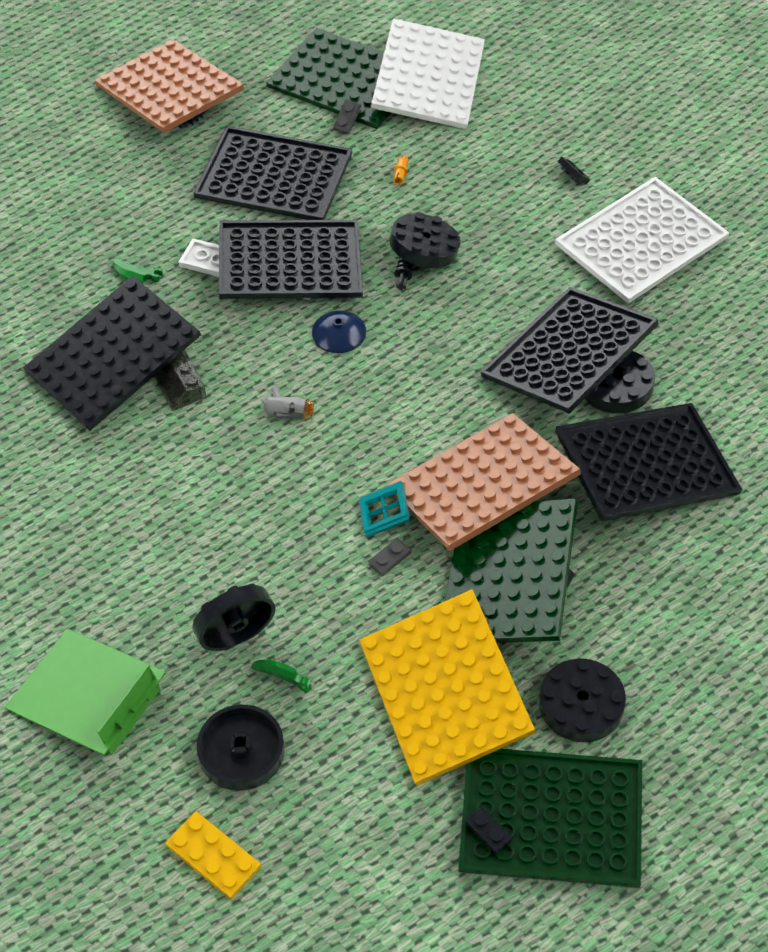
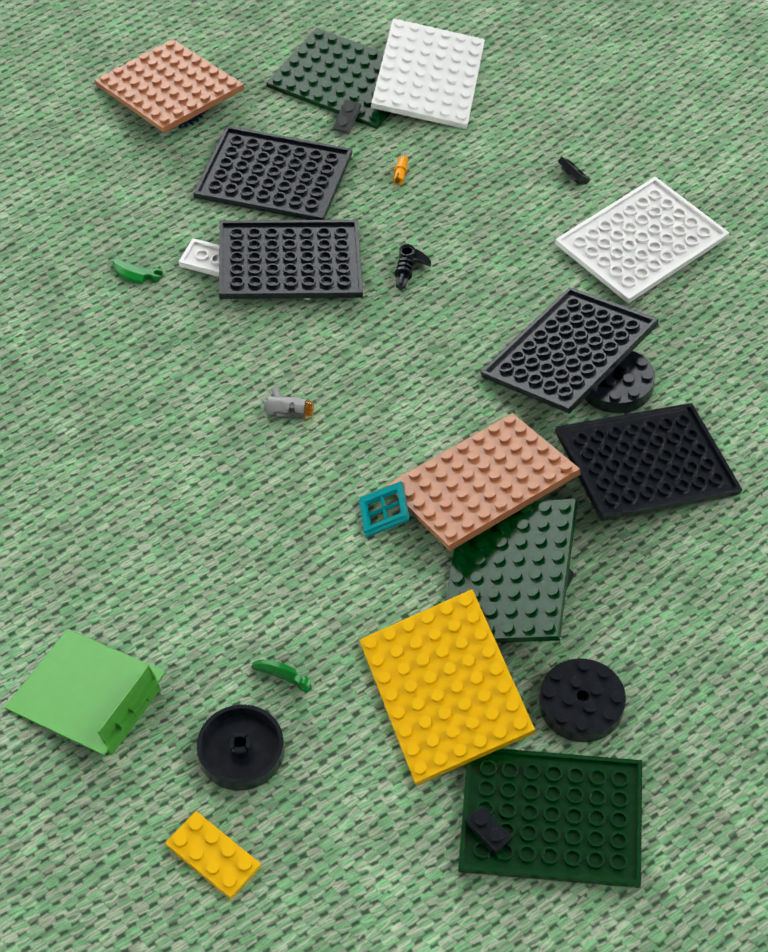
(111, 352): black plate -> none
(180, 382): clear smoke slope -> none
(233, 617): black piece -> none
(339, 331): dark blue dish -> none
(389, 557): dark grey plate -> none
(435, 250): black piece -> none

